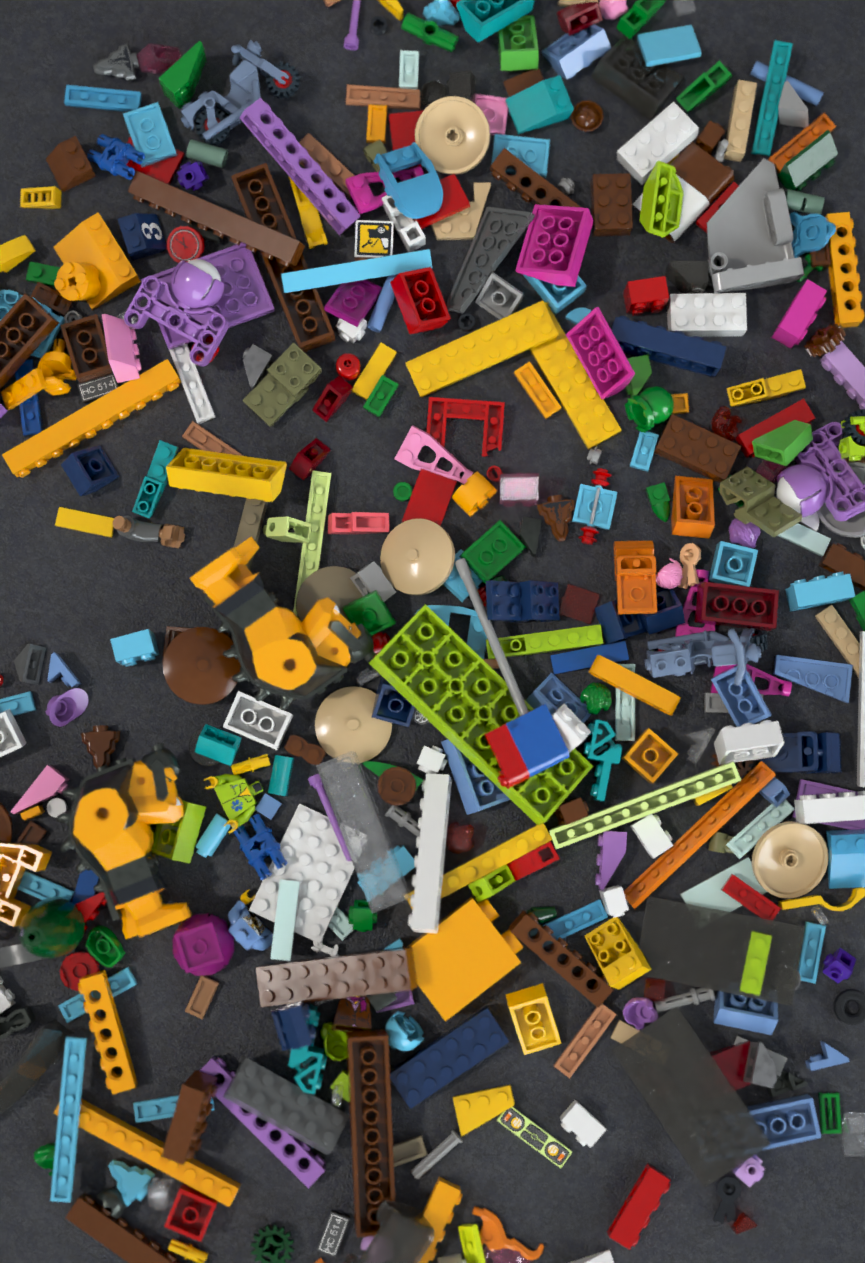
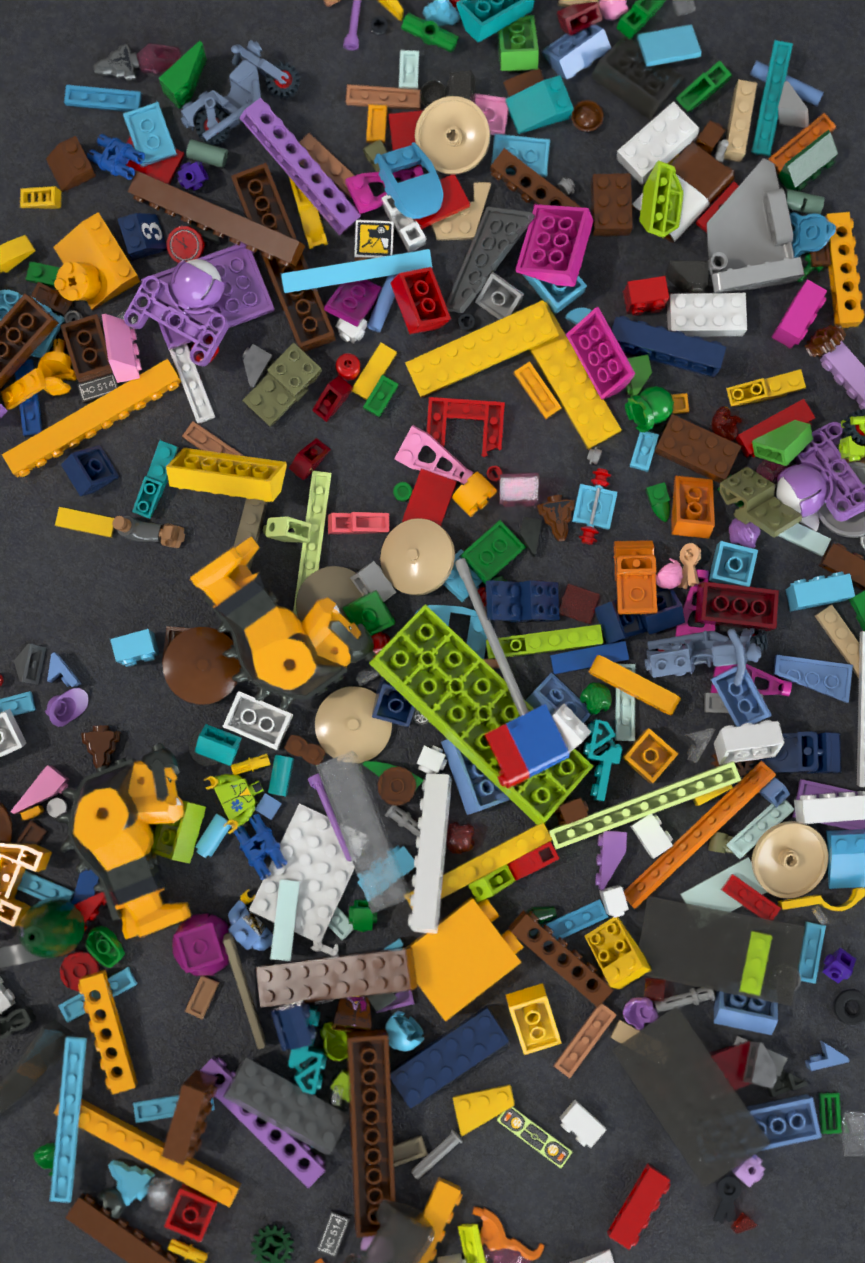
(244, 990): none -> dark tan tile

